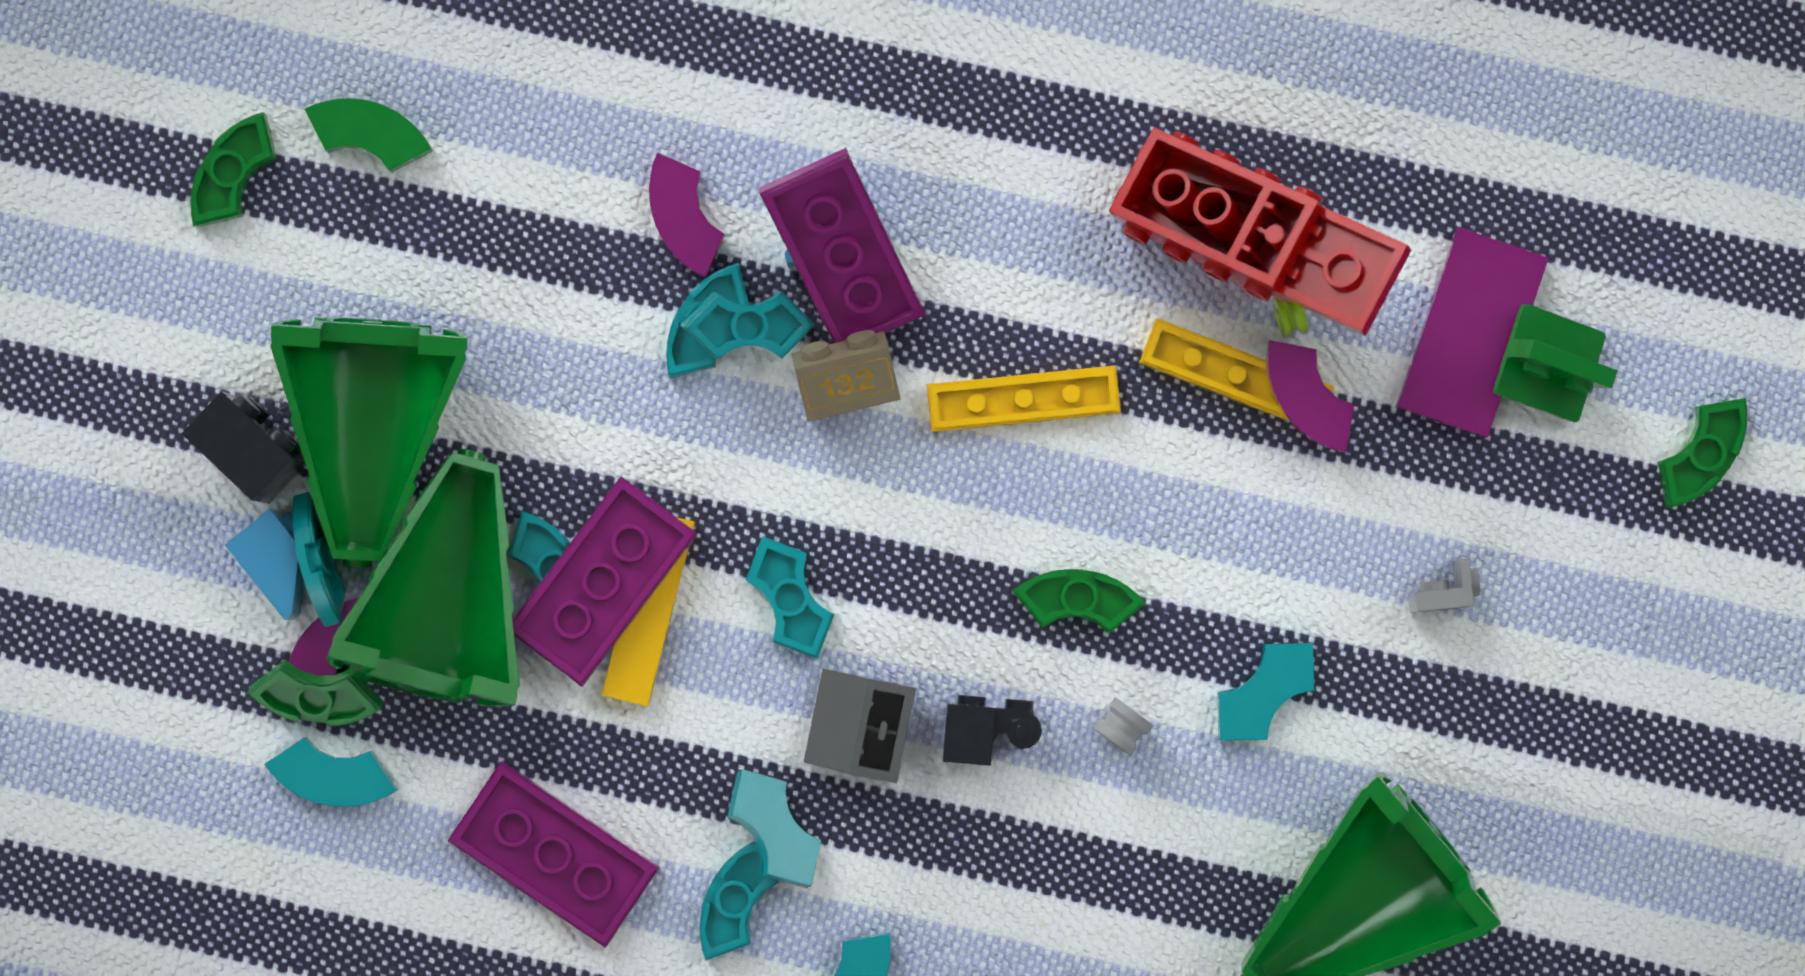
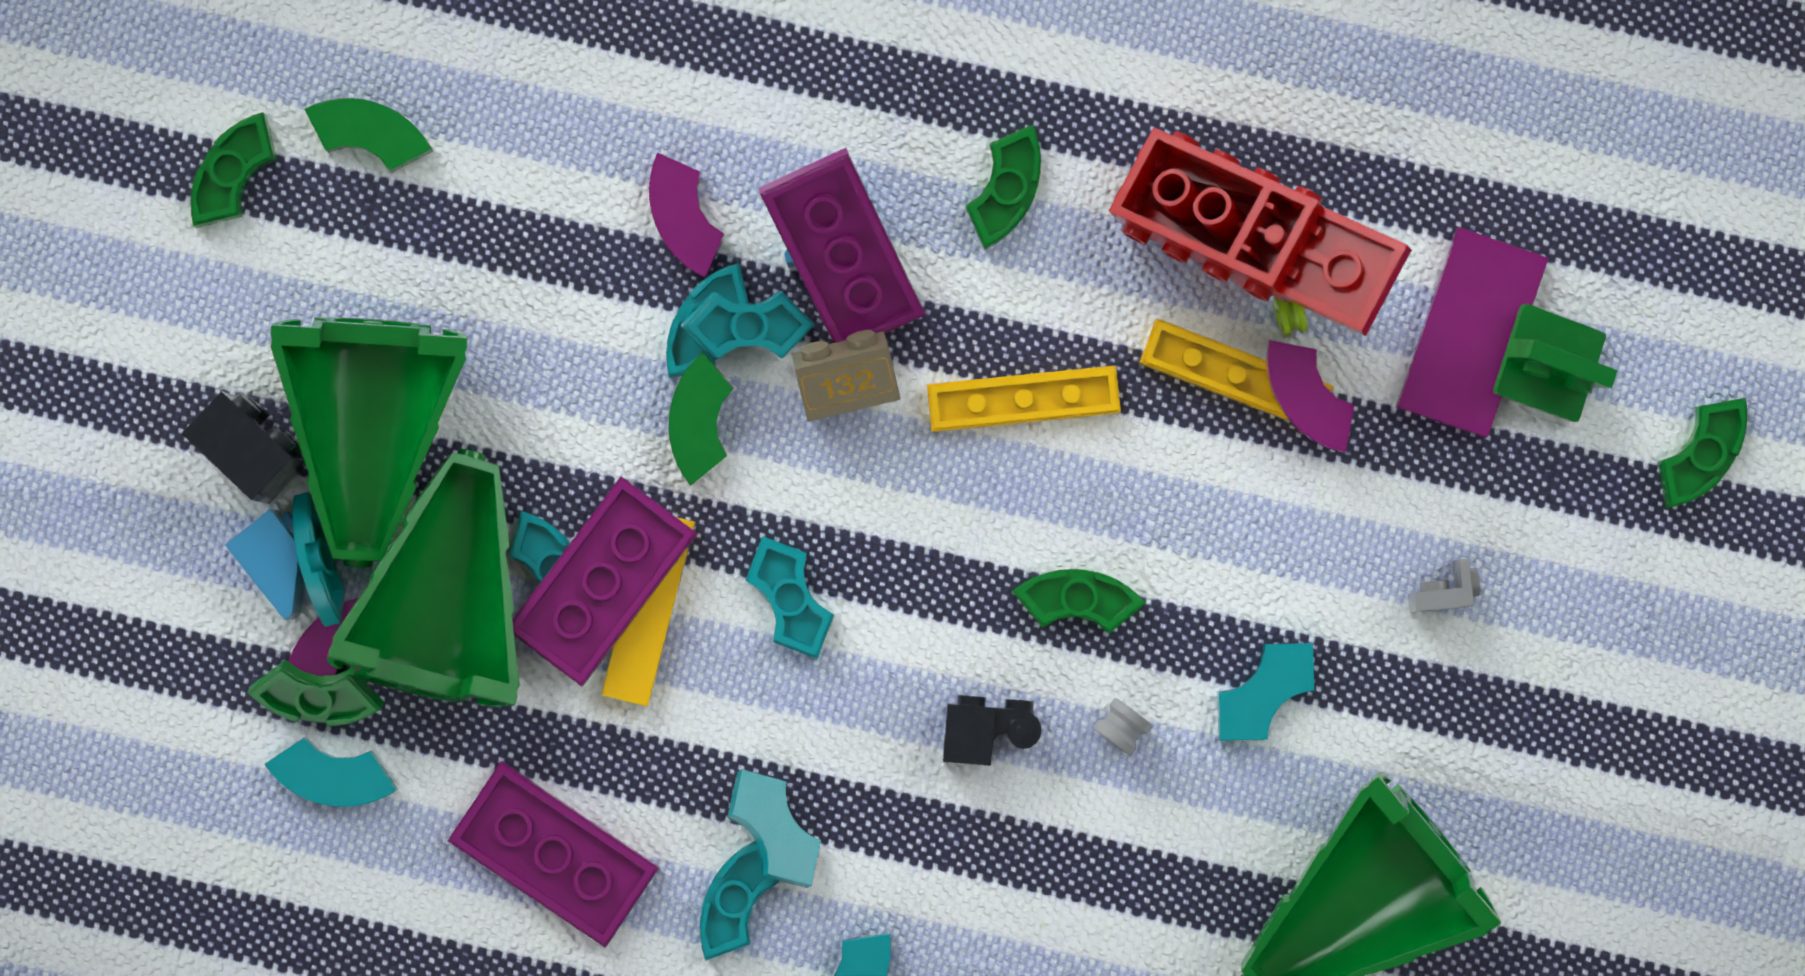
(694, 418): none -> green tile
(859, 725): dark grey slope -> none
(1010, 189): none -> green tile

